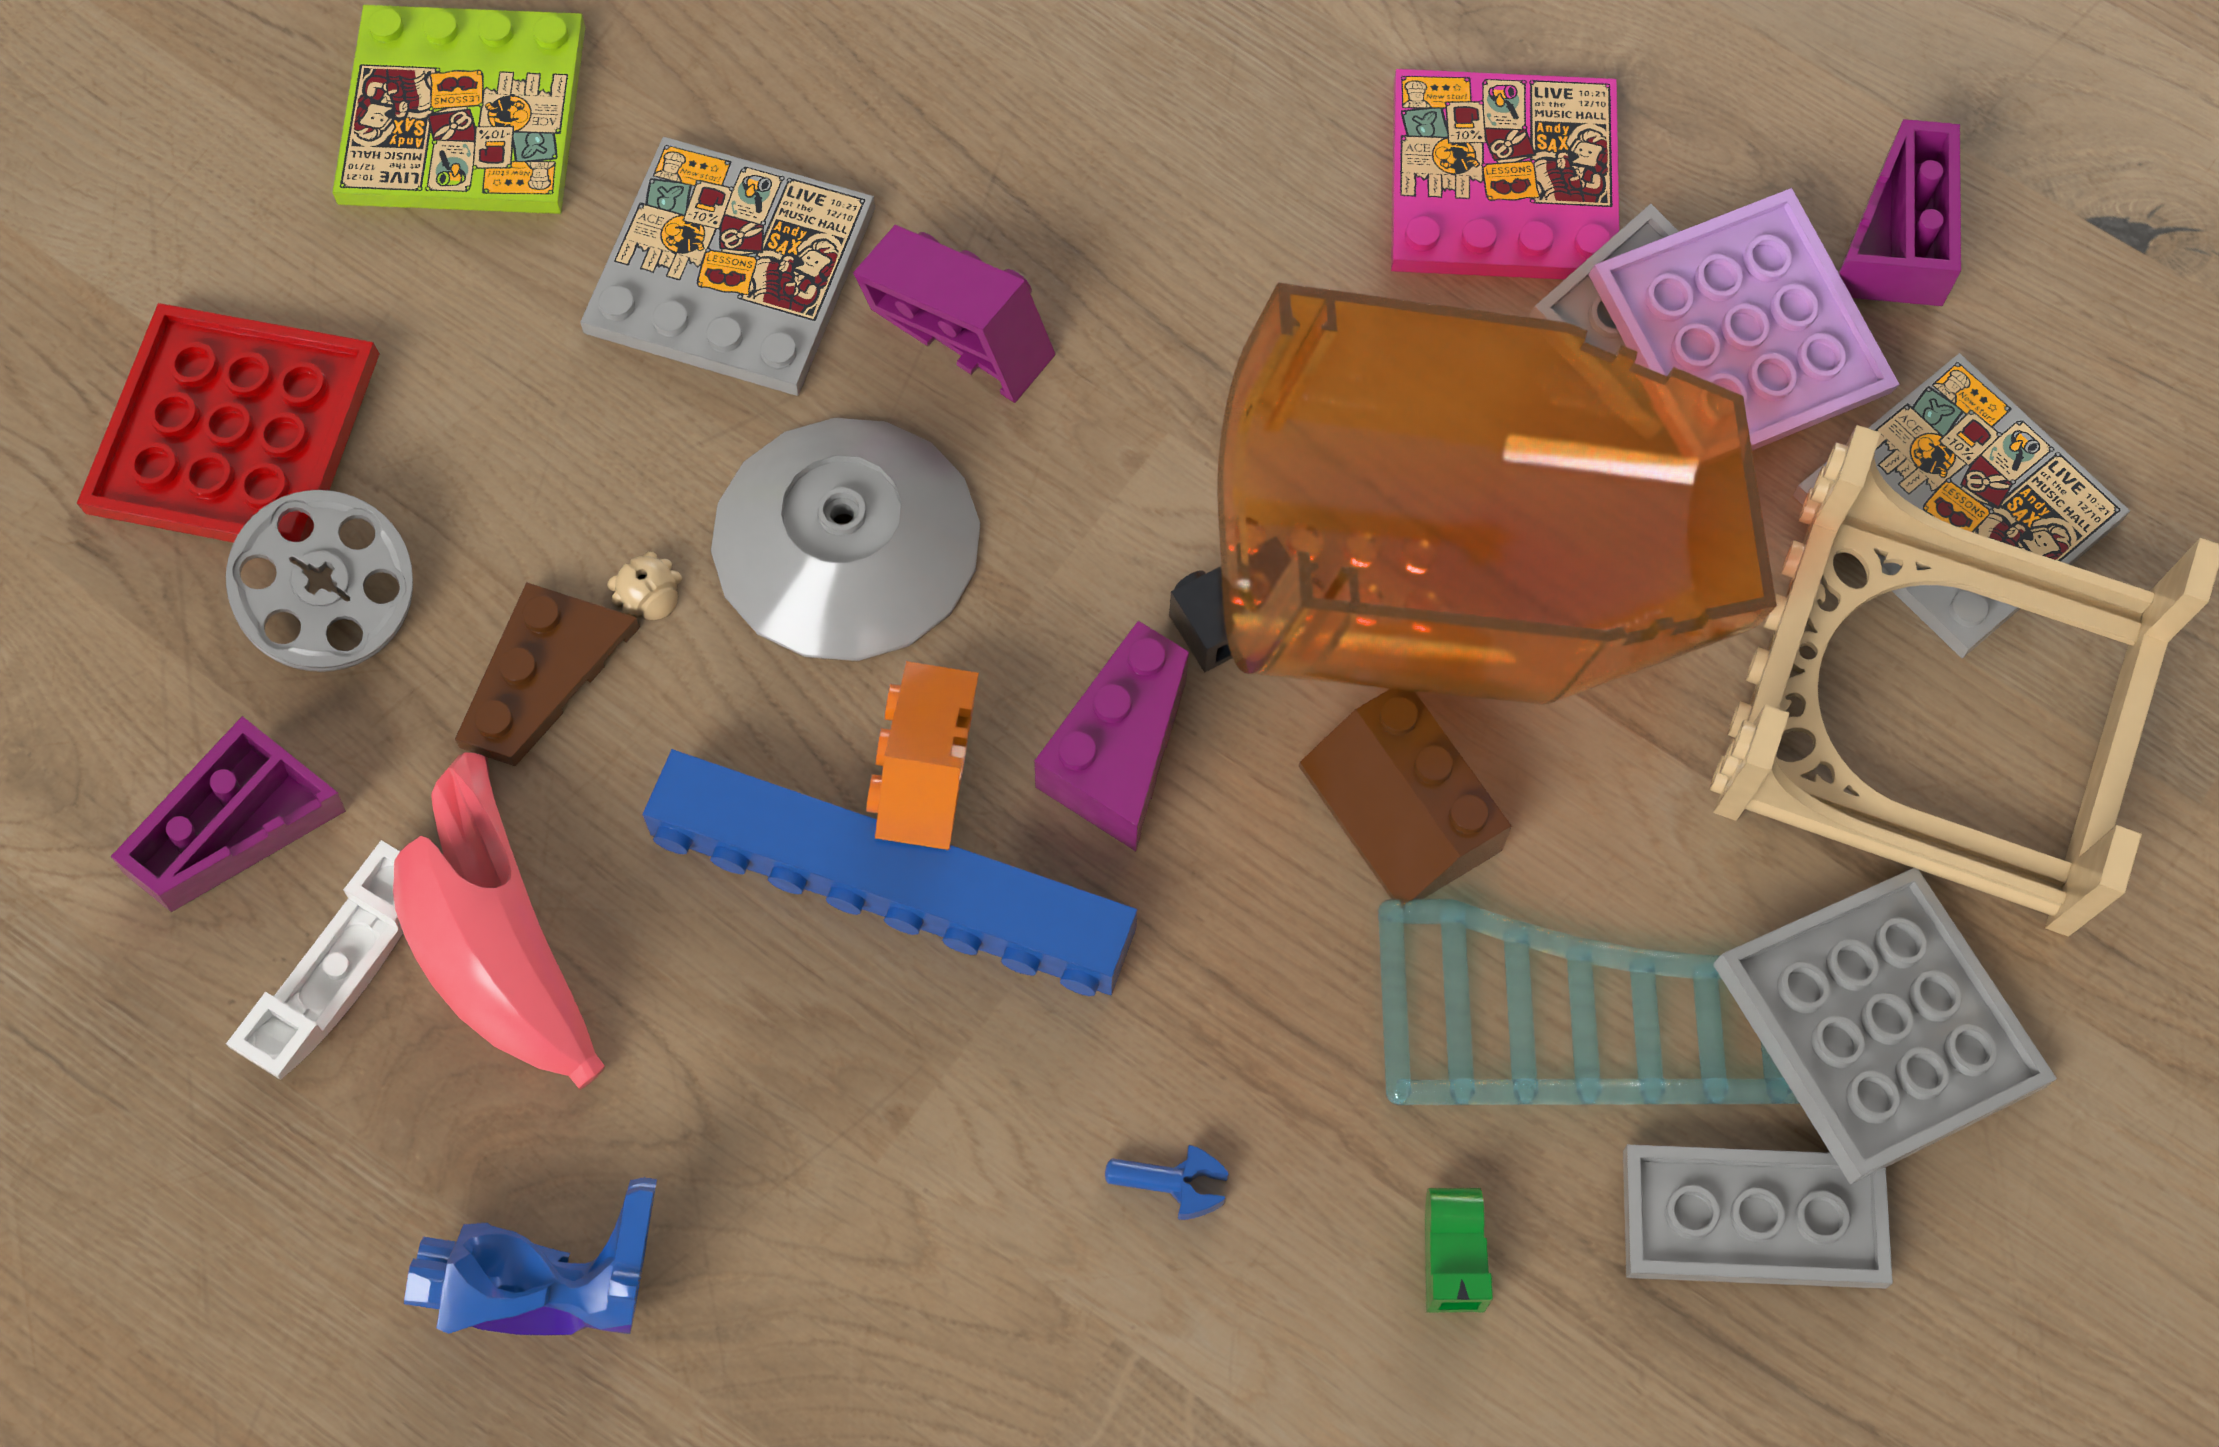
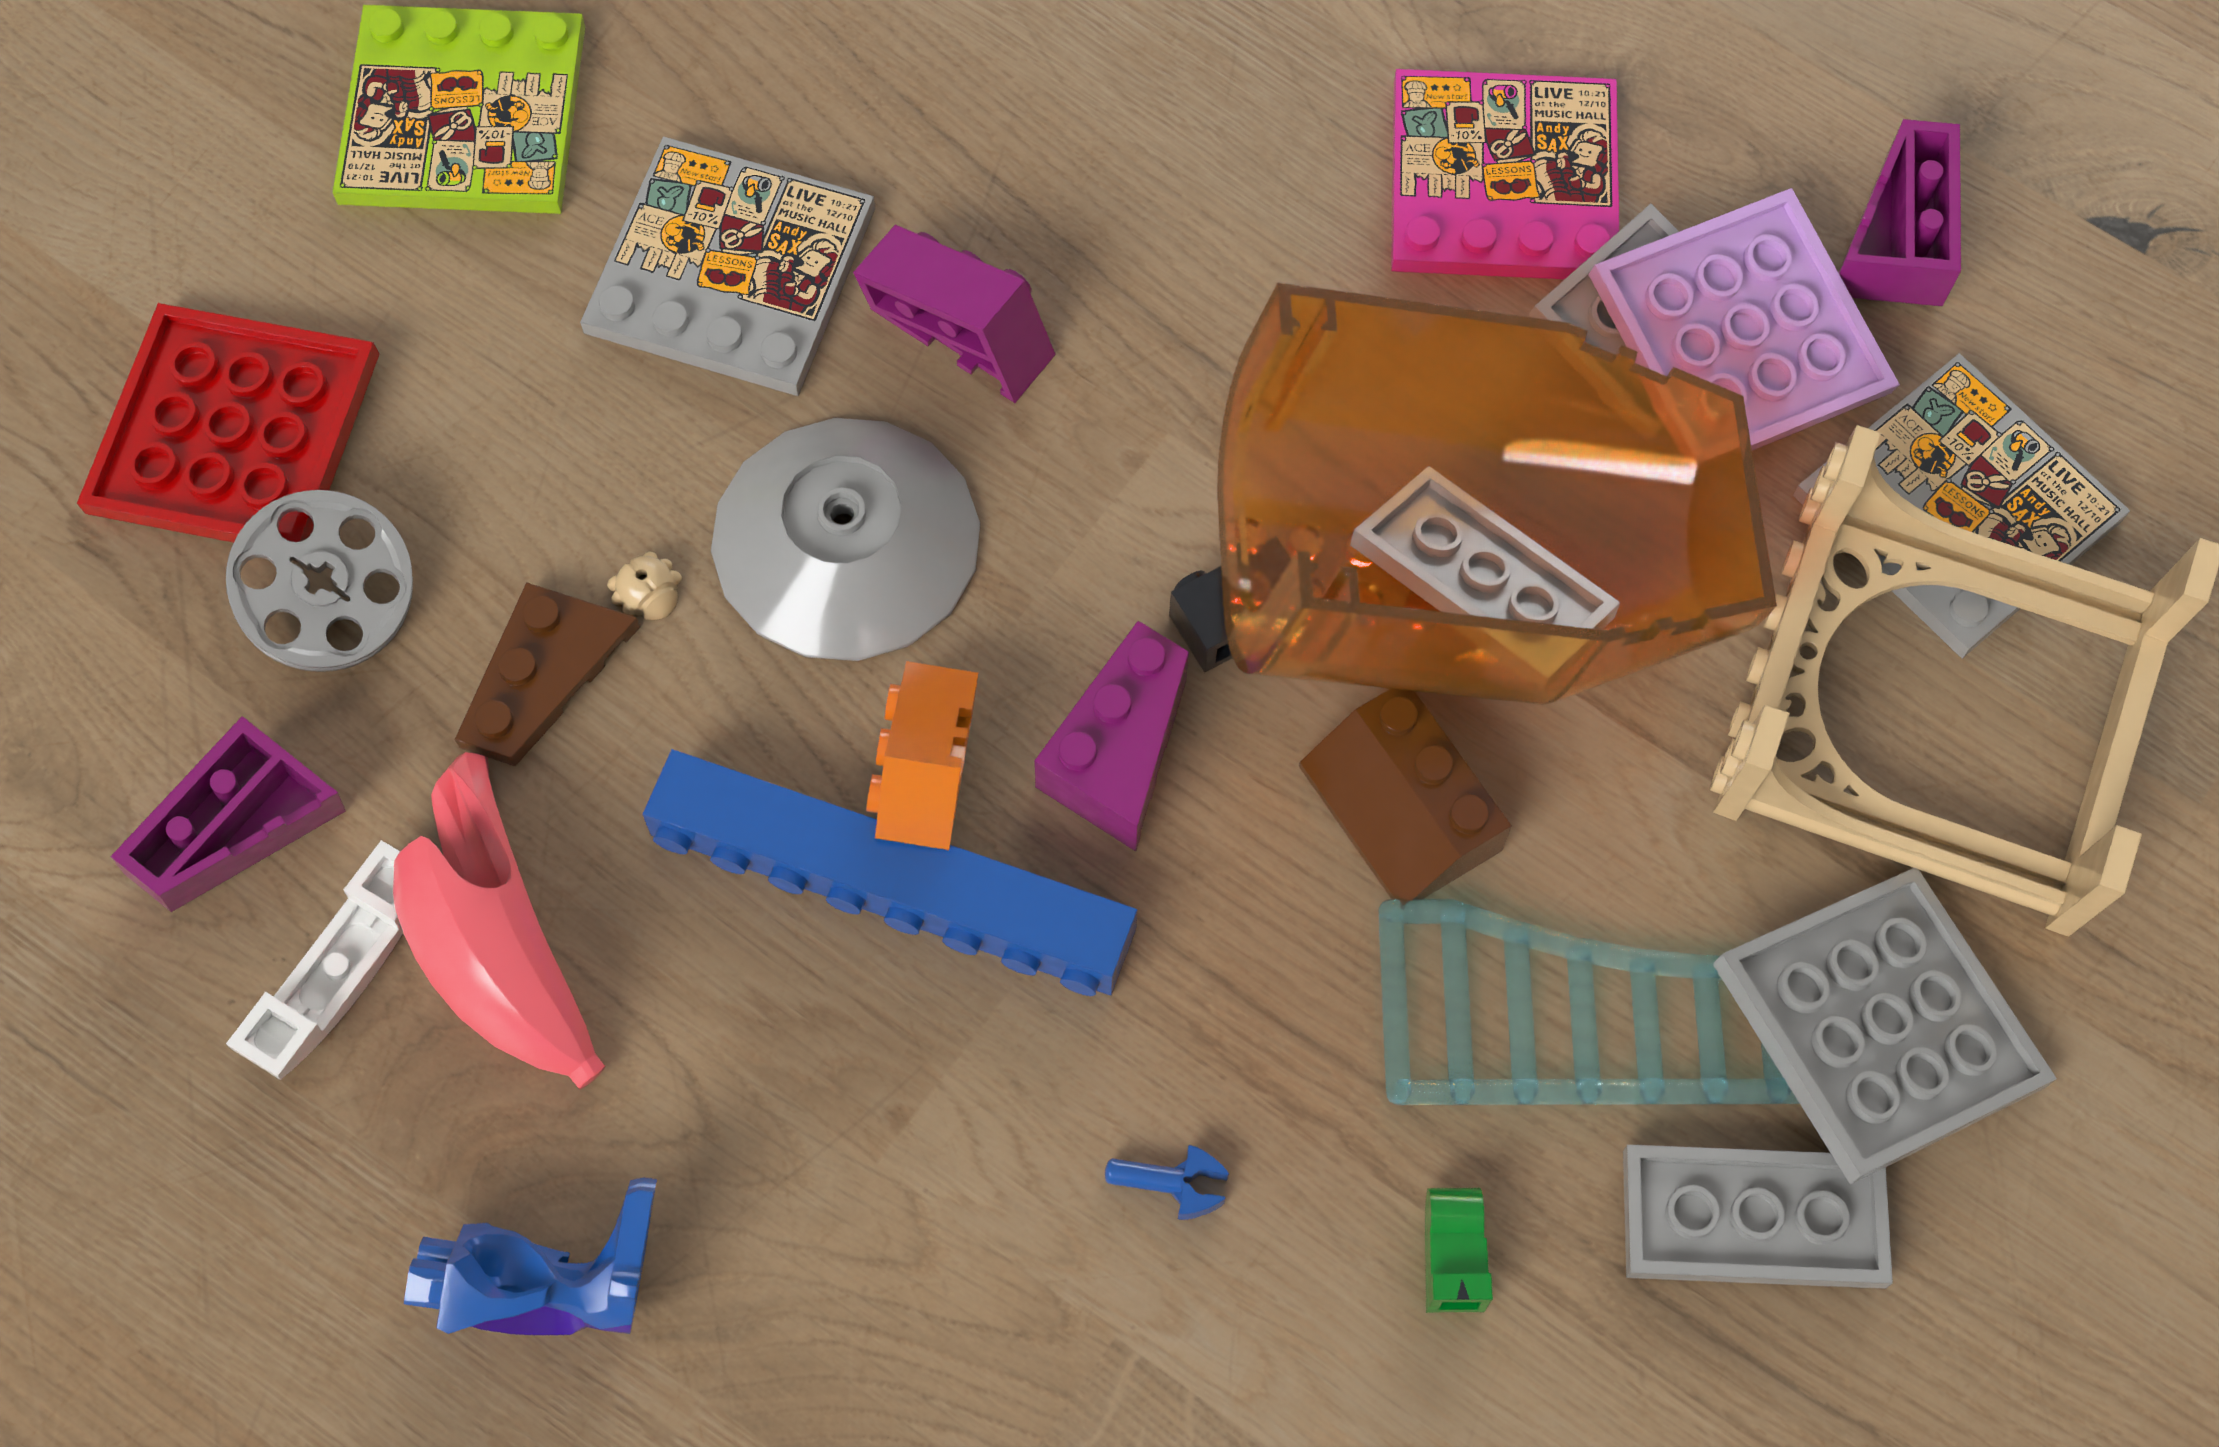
(1474, 560): none -> light grey plate

